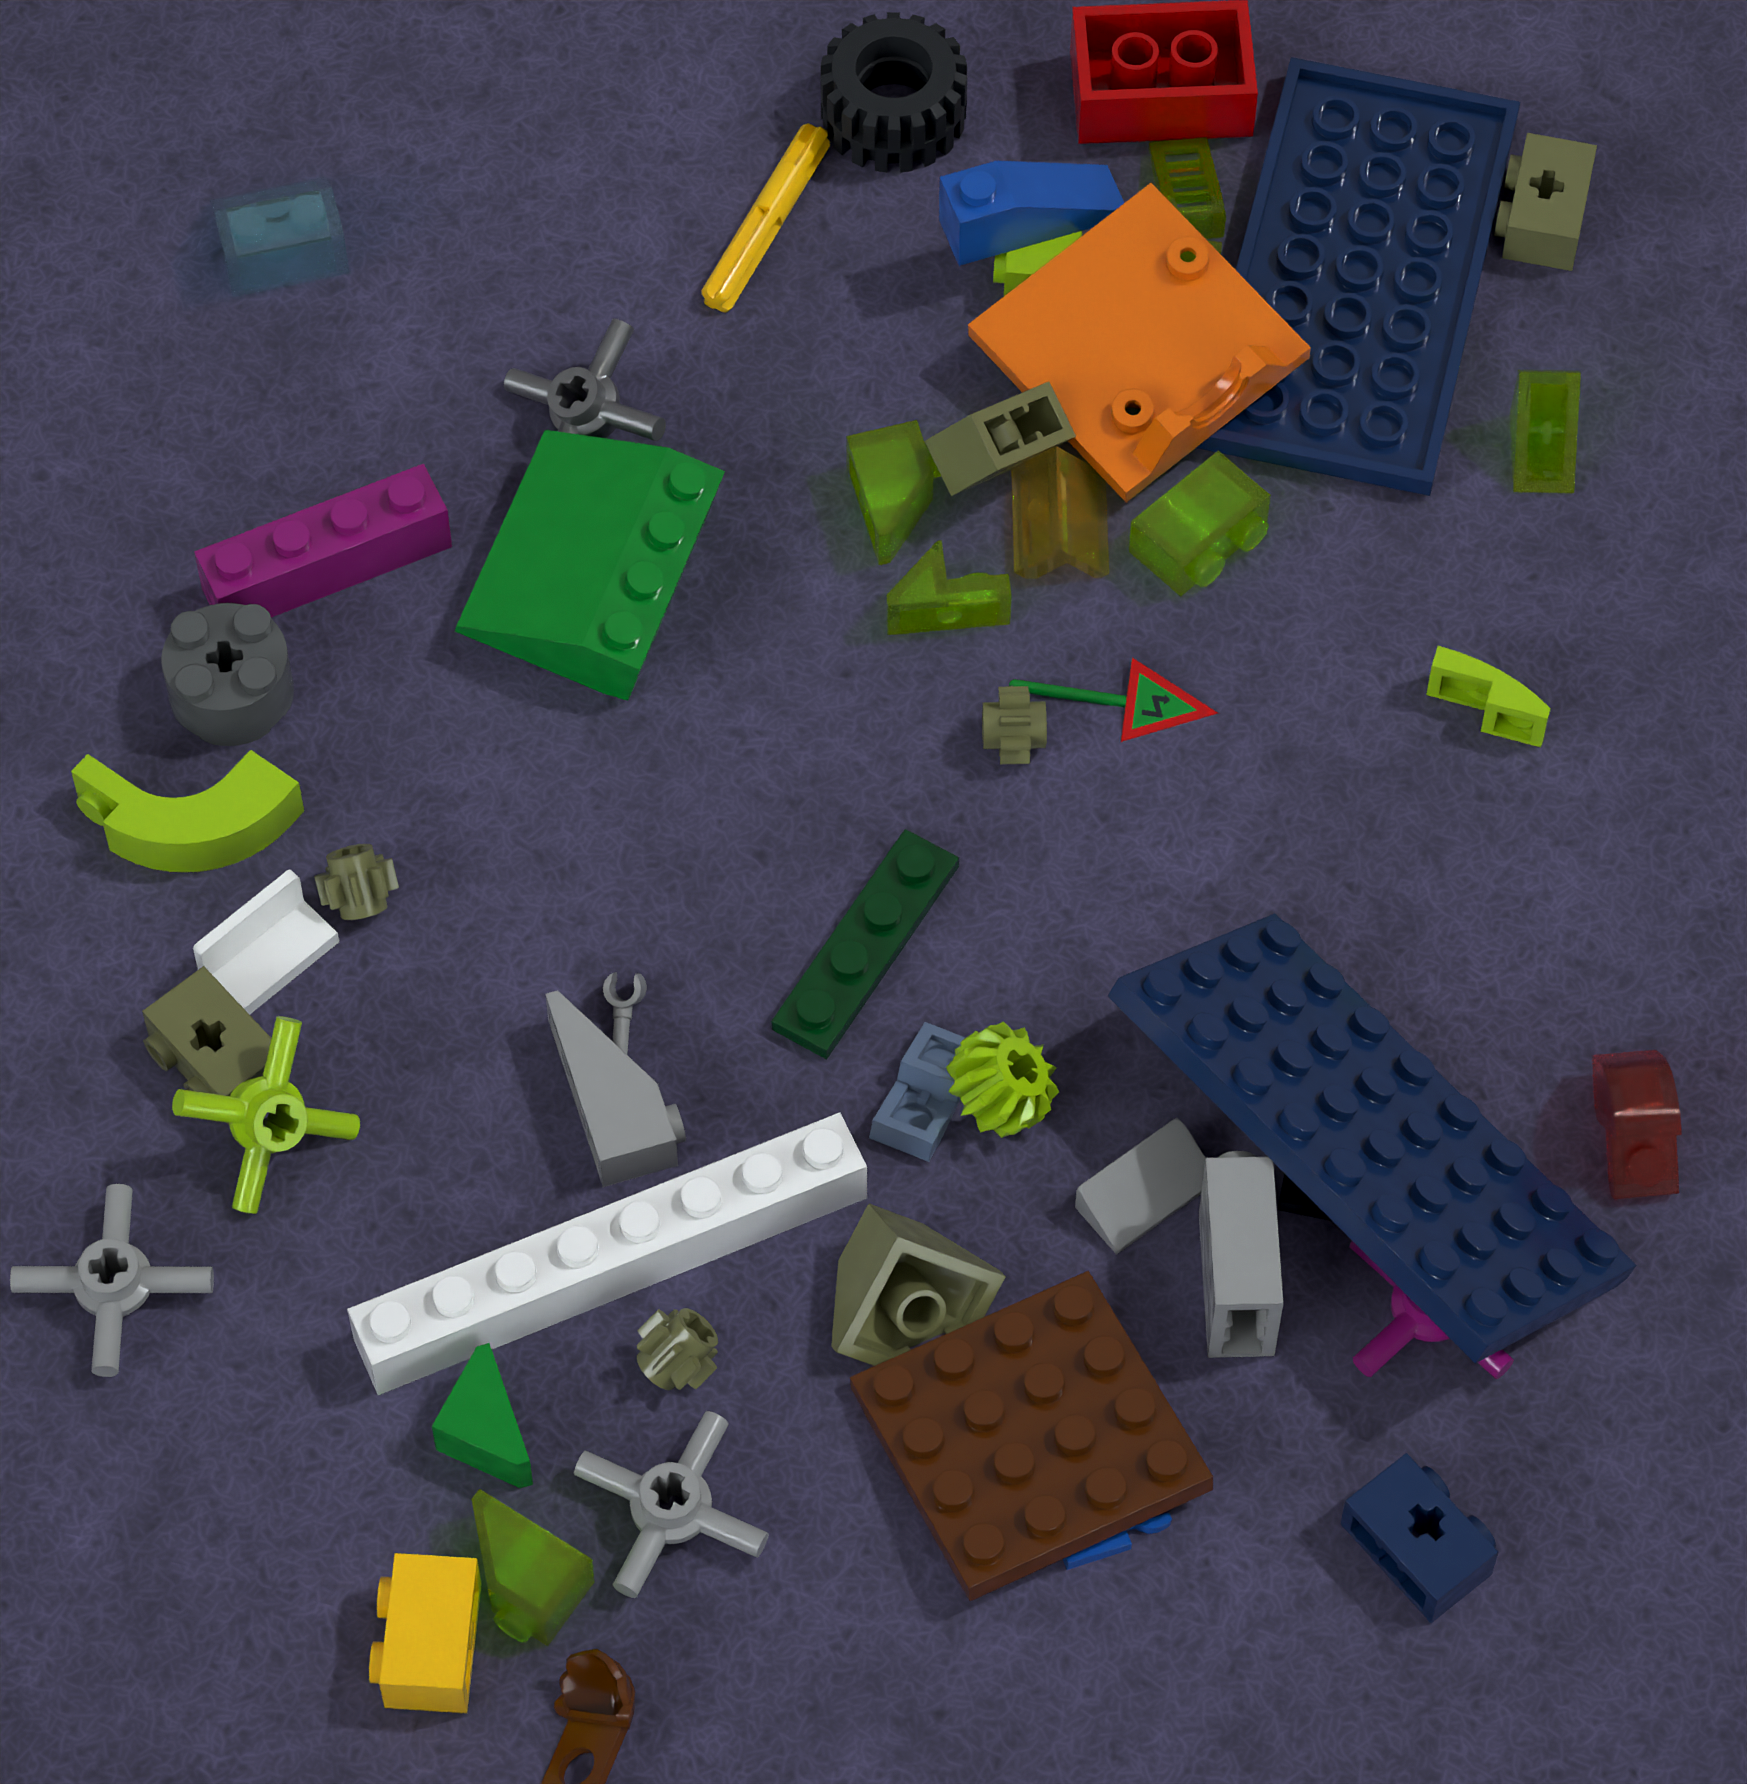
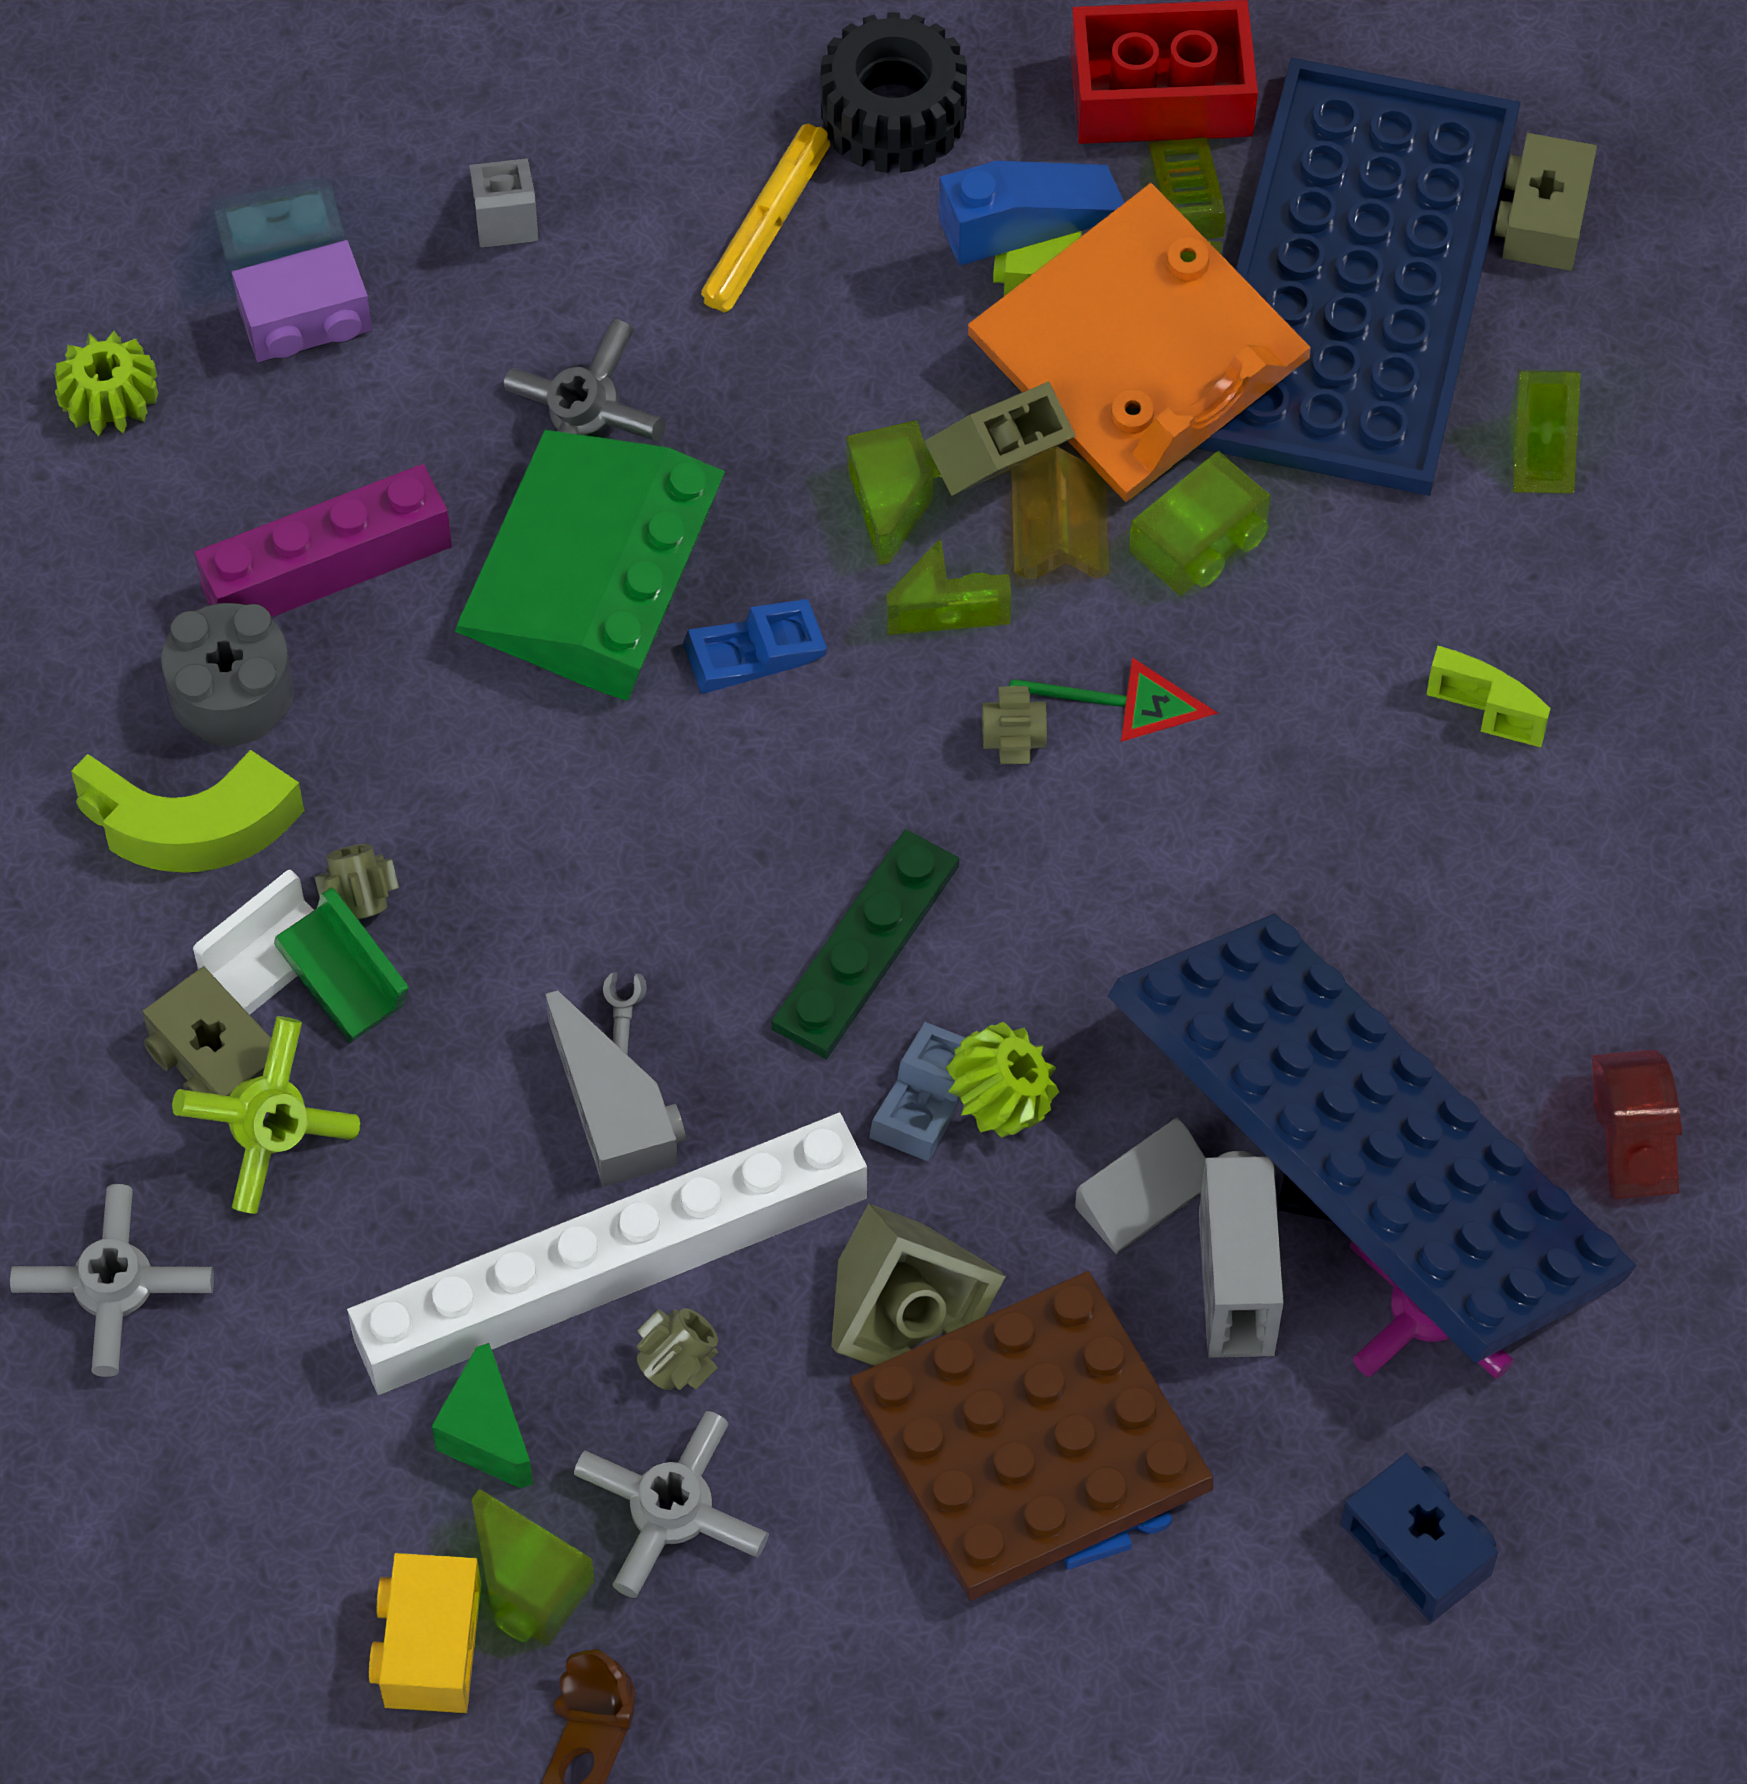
(106, 382): none -> lime gear
(302, 301): none -> medium lavender brick
(342, 967): none -> green panel
(504, 202): none -> light grey slope
(766, 643): none -> blue slope

